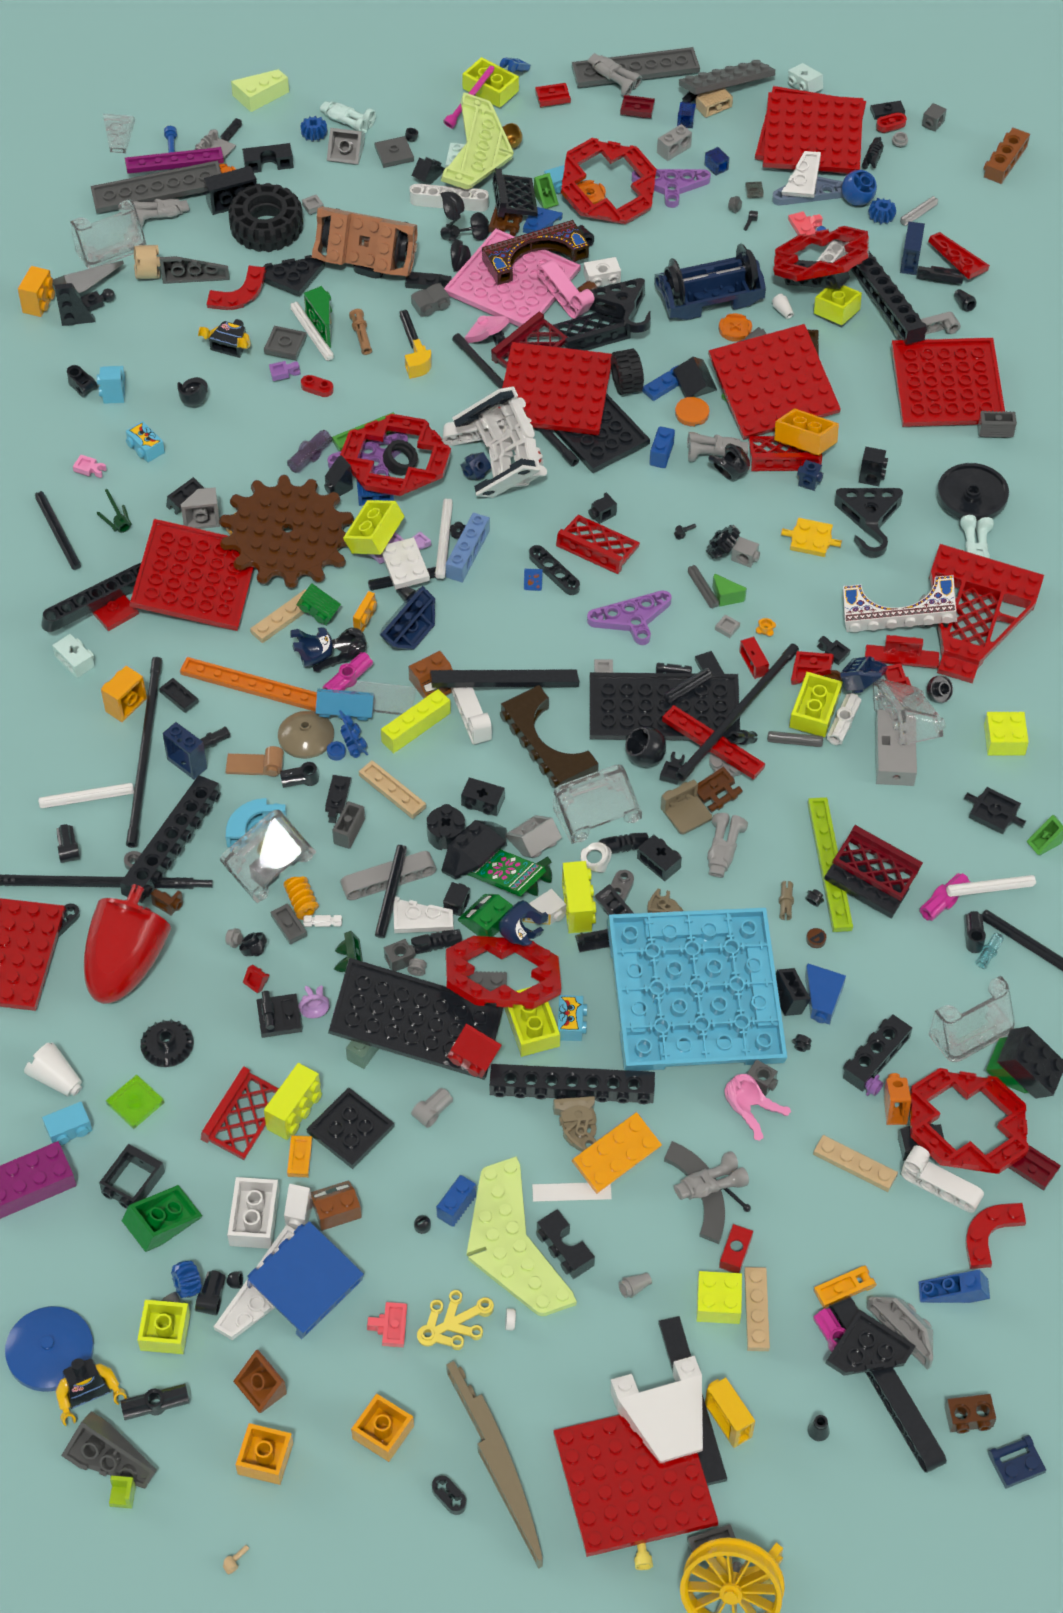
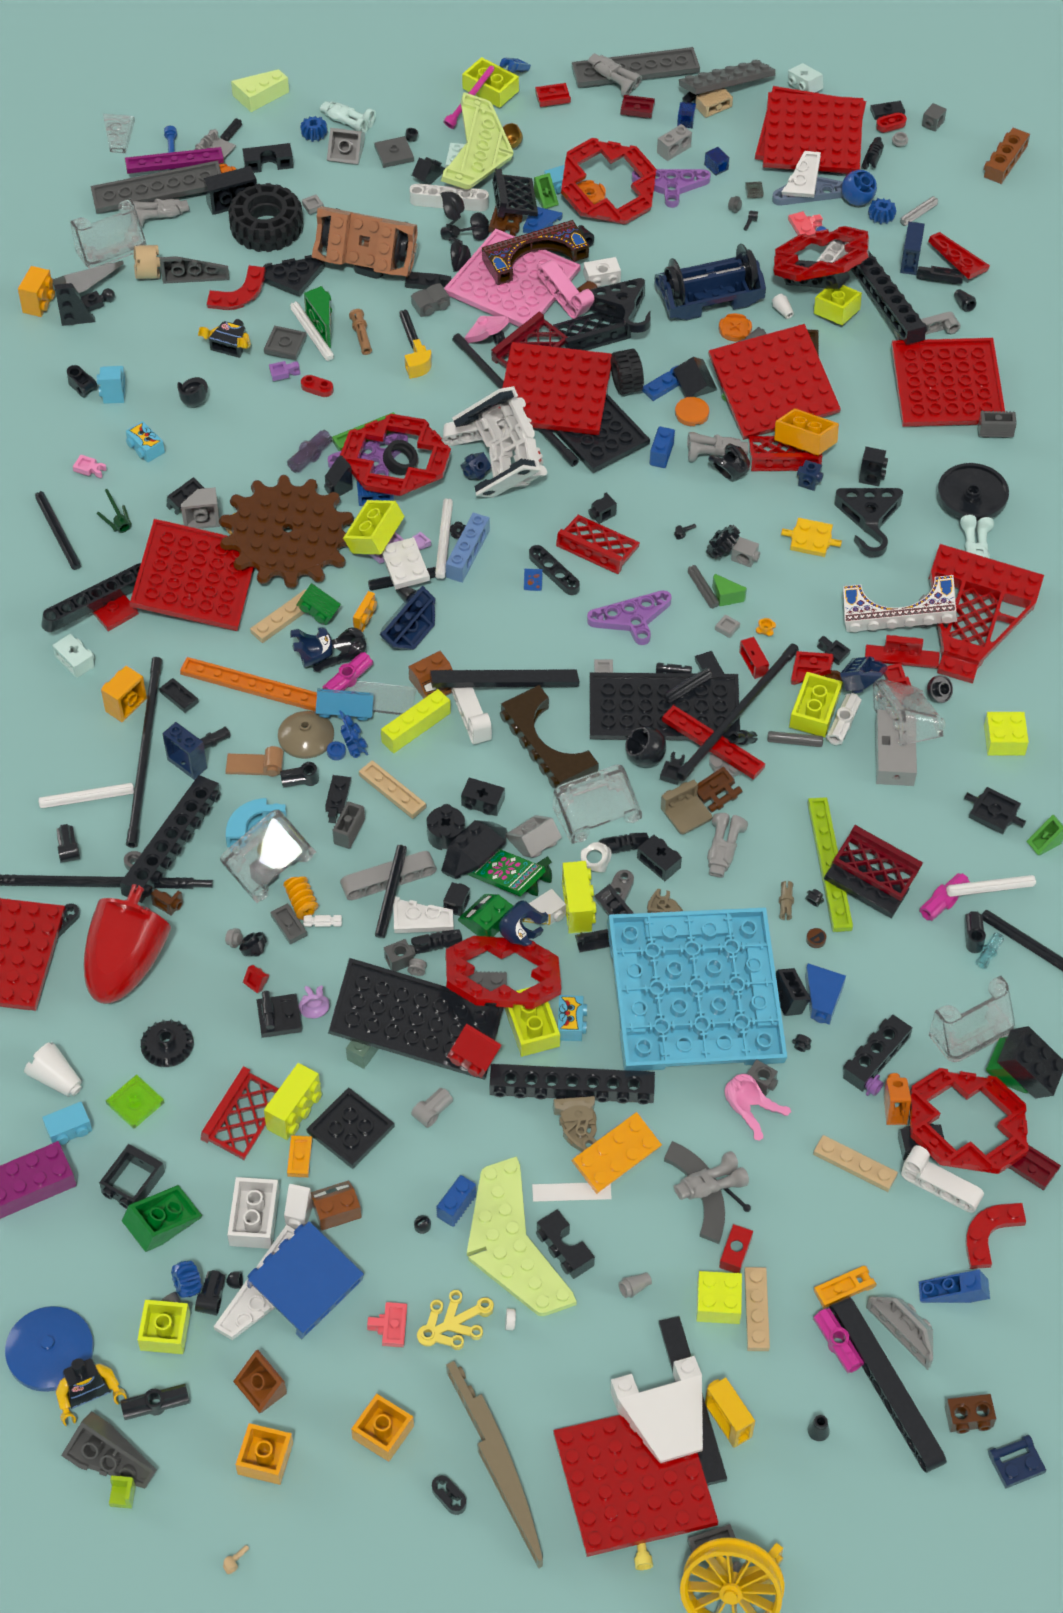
(349, 947): dark green tile -> none
(869, 1347): black plate -> none

